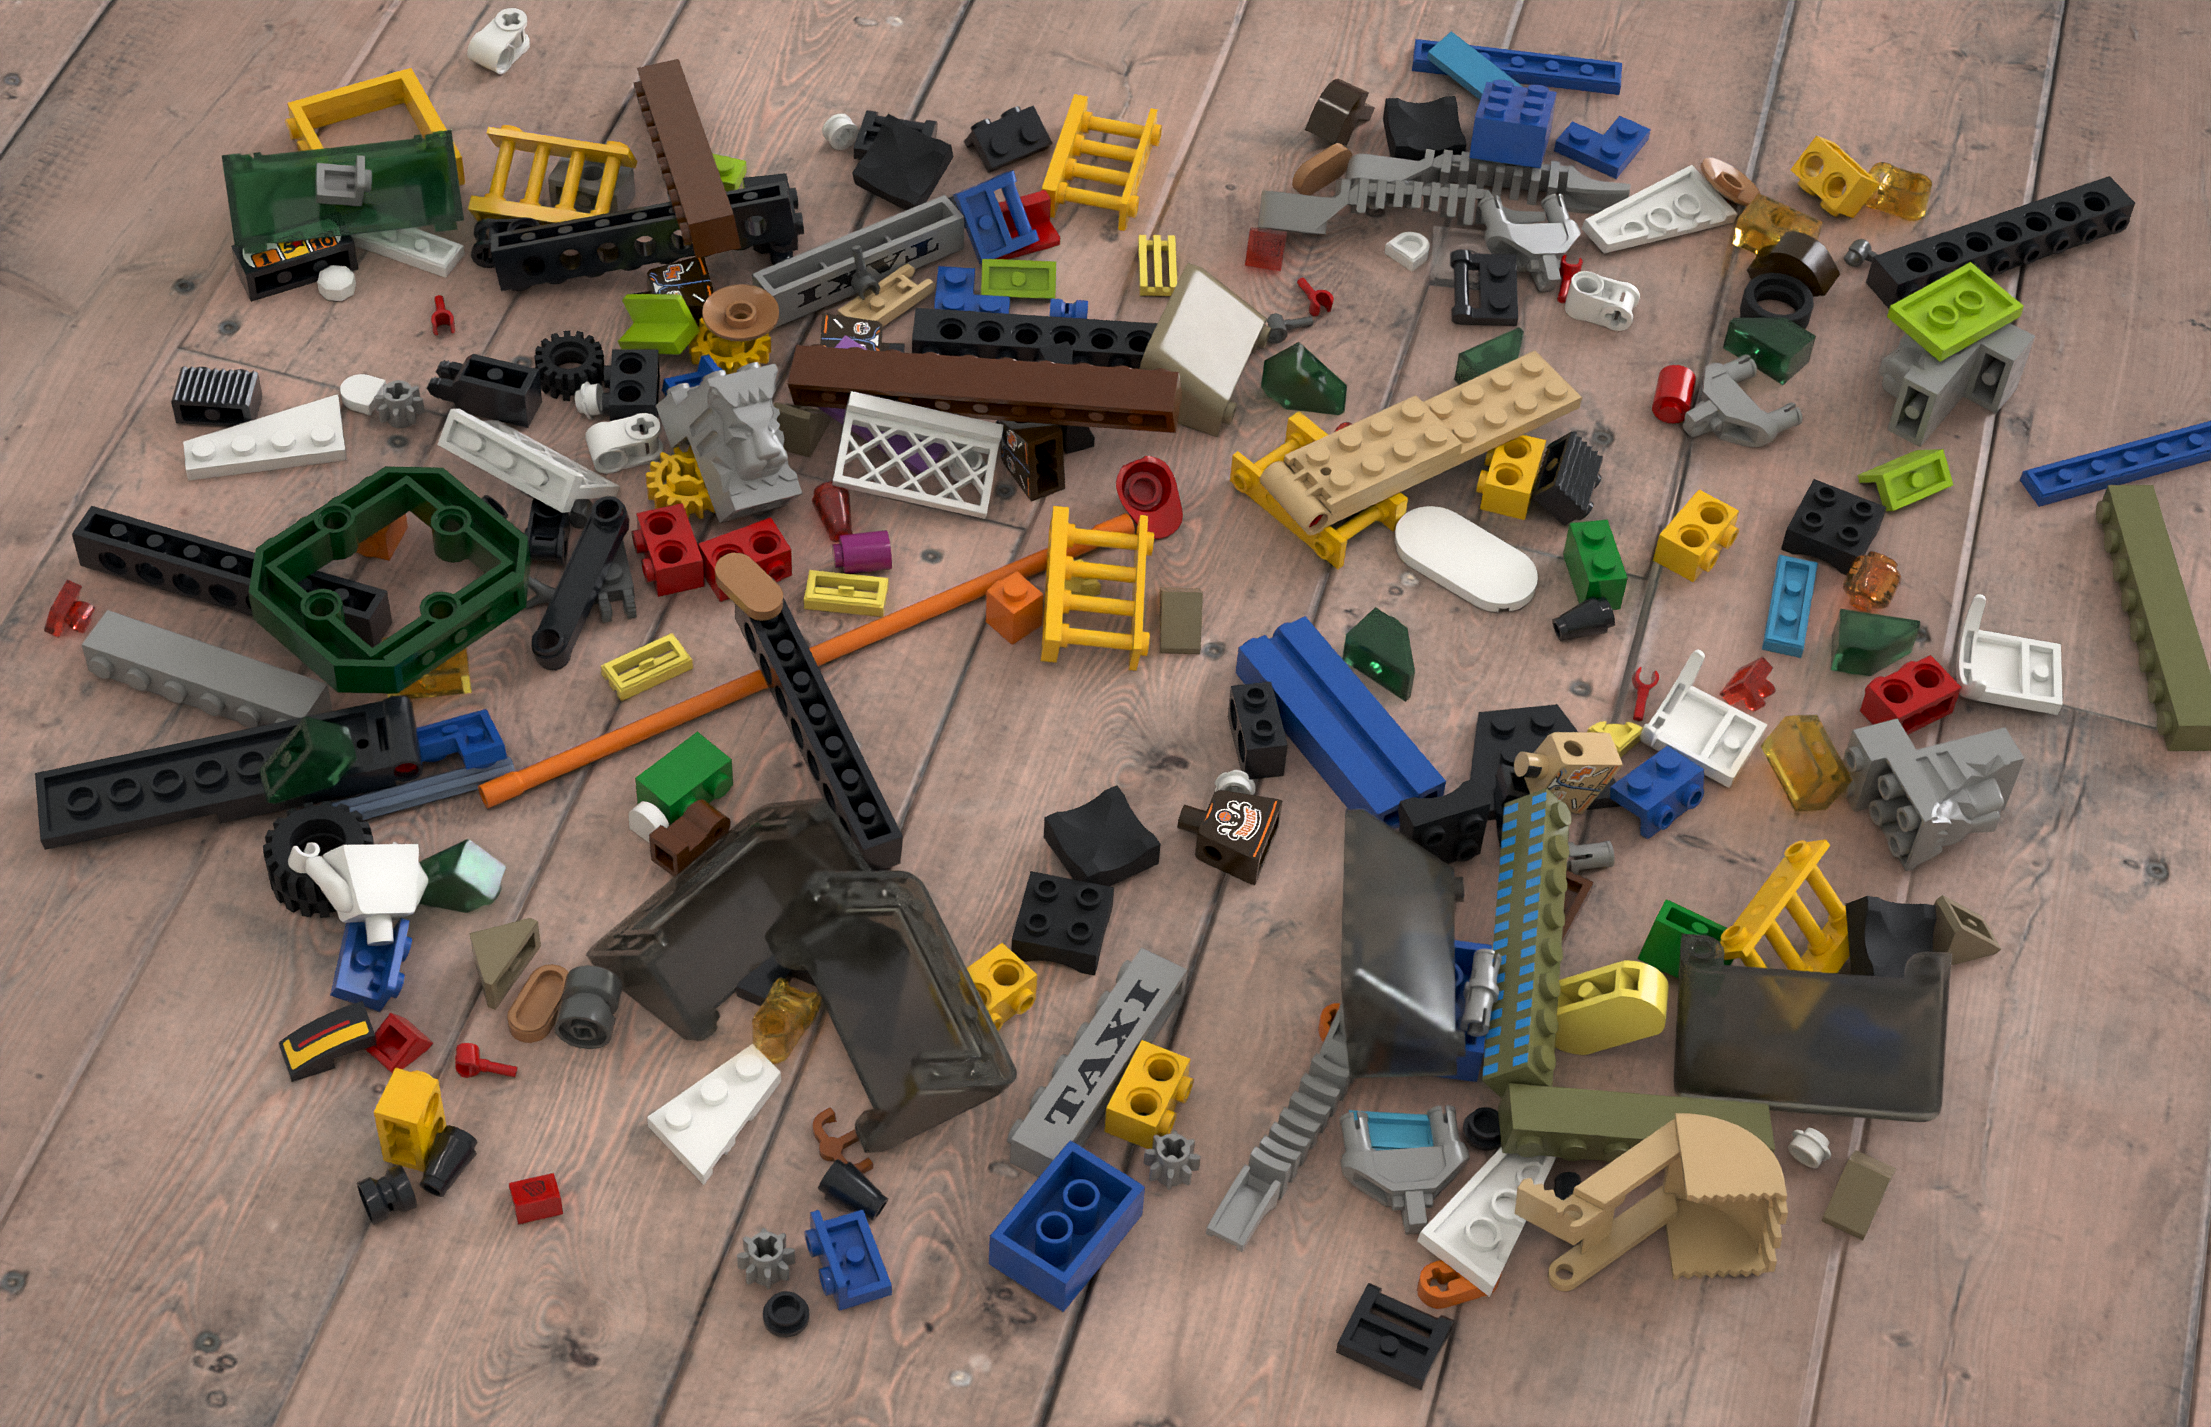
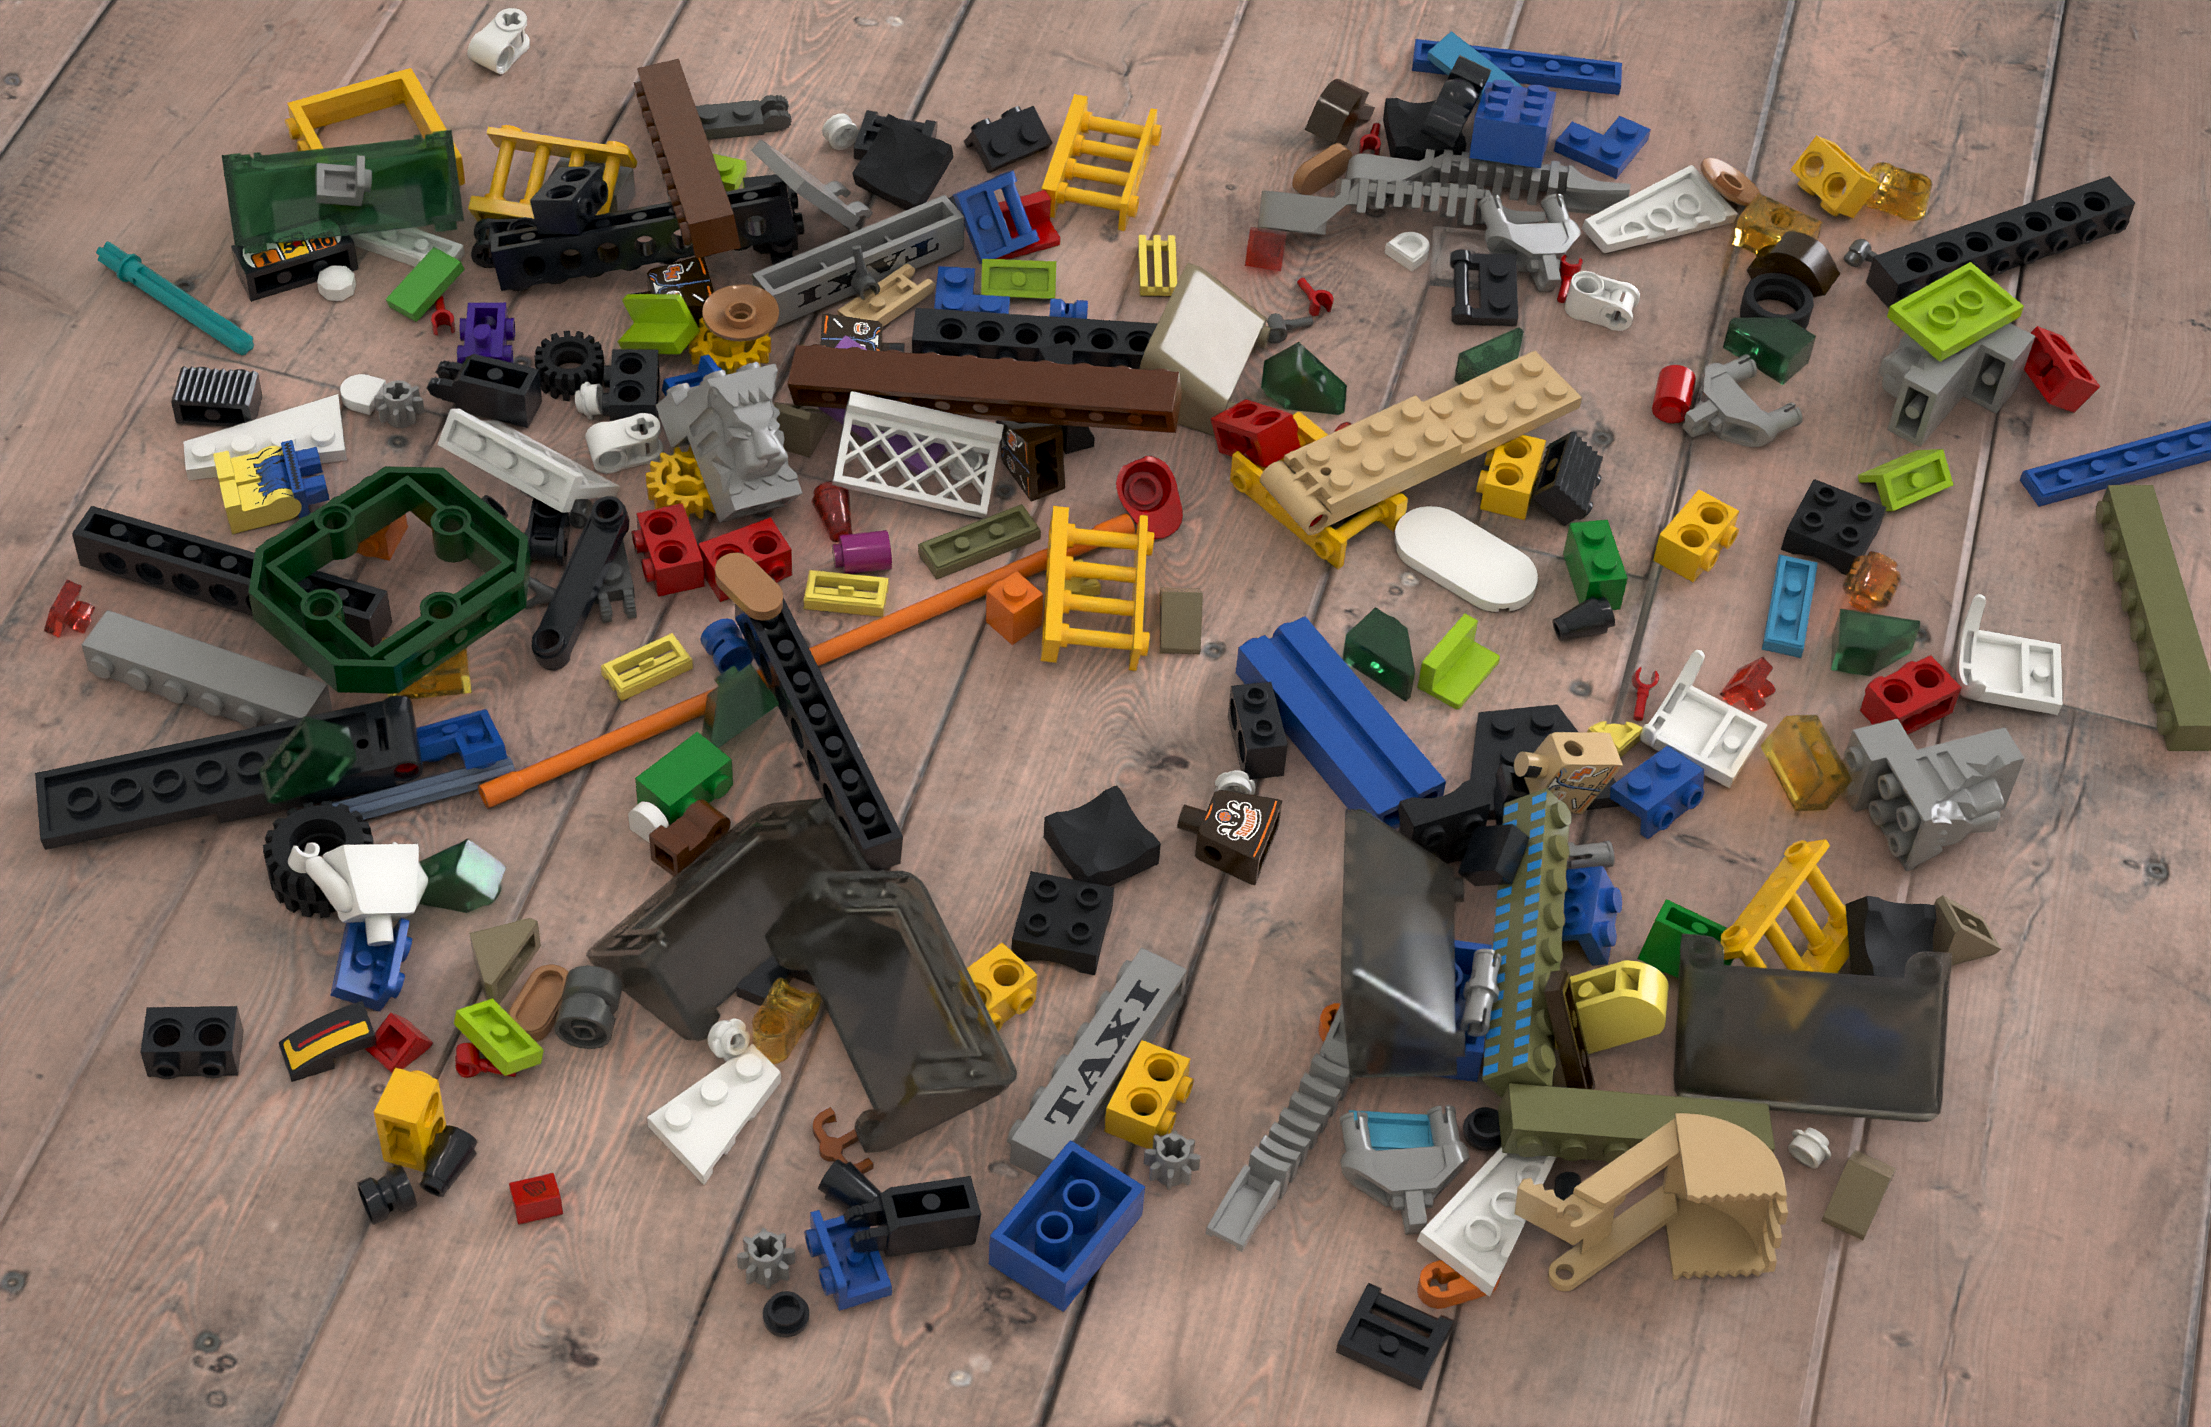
(131, 269): none -> teal axle
(192, 1033): none -> black brick
(269, 485): none -> hips
(425, 284): none -> bright green tile
(486, 332): none -> dark purple brick
(498, 1037): none -> lime plate
(569, 200): none -> black brick
(720, 1037): none -> white plate
(726, 645): none -> blue wheel
(735, 704): none -> clear green slope
(745, 117): none -> dark grey hinge
(812, 189): none -> light grey tile
(917, 1218): none -> black hinge
(979, 541): none -> olive tile
(1256, 432): none -> red brick
(1371, 140): none -> red hand
(1455, 101): none -> black piece
(1457, 665): none -> lime panel
(1493, 855): none -> black piece
(1568, 1031): none -> dark brown tile
(1591, 912): none -> blue bracket
(2059, 371): none -> red brick

